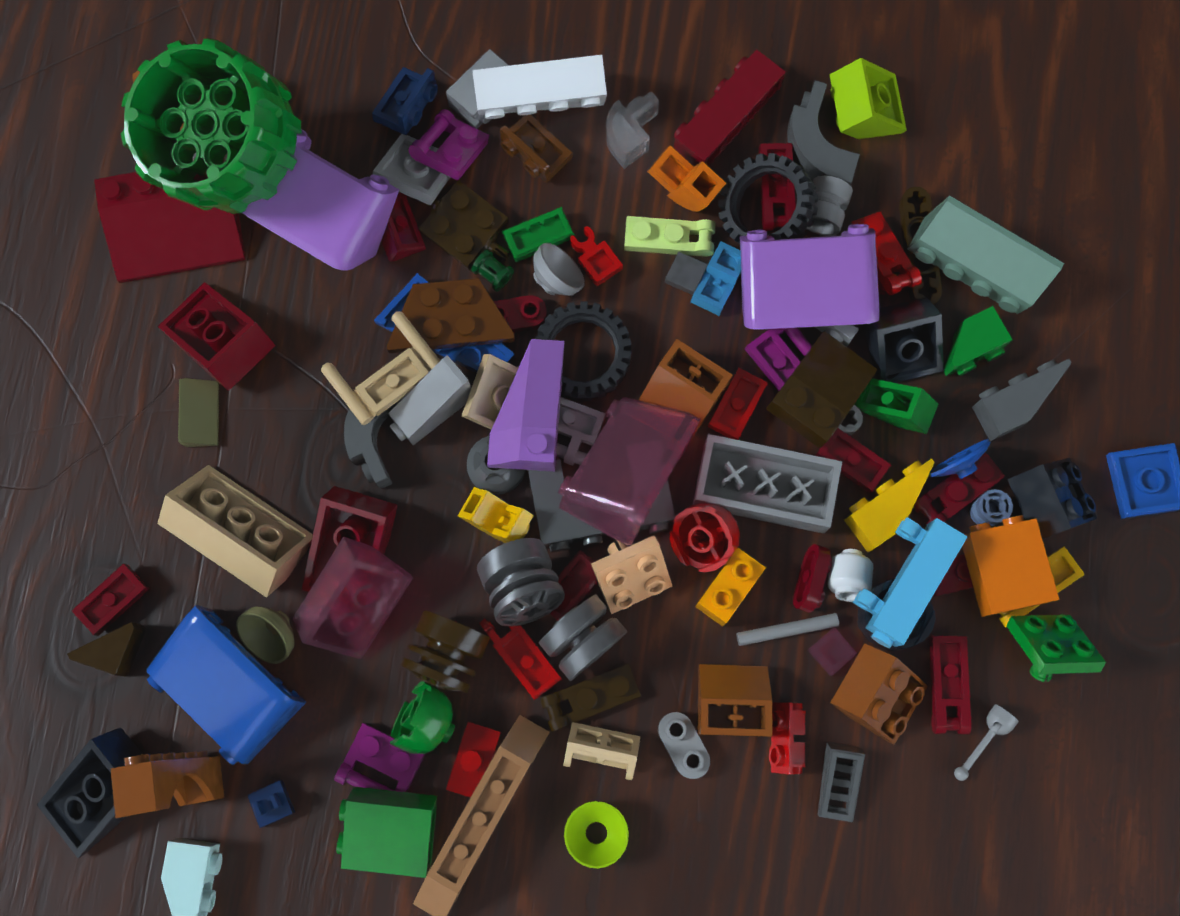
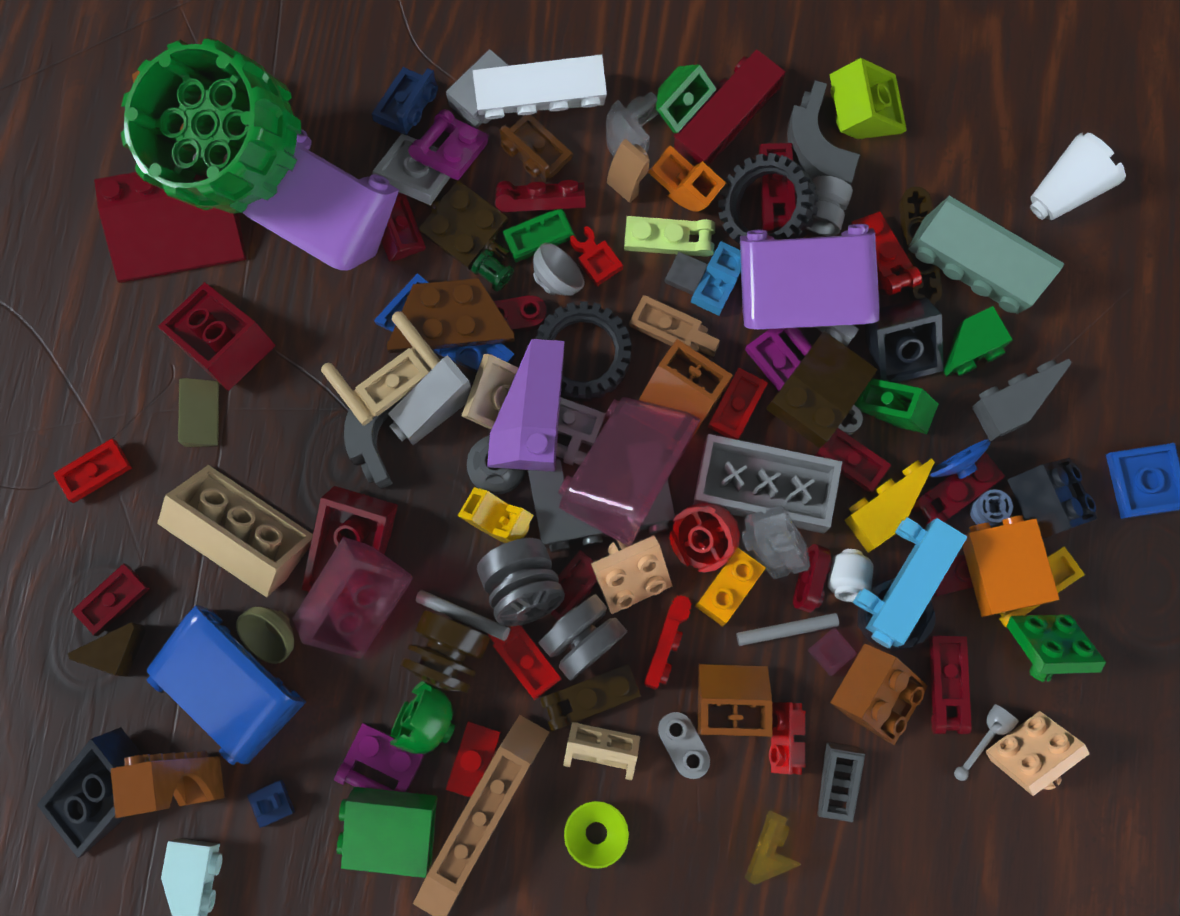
(92, 470): none -> red plate
(462, 615): none -> light grey bar
(540, 196): none -> dark red plate
(628, 169): none -> medium nougat slope
(668, 640): none -> red hinge
(670, 324): none -> medium nougat hinge
(683, 95): none -> green slope
(765, 861): none -> clear yellow slope
(776, 542): none -> clear brick
(1037, 753): none -> light nougat plate
(1077, 177): none -> white cone

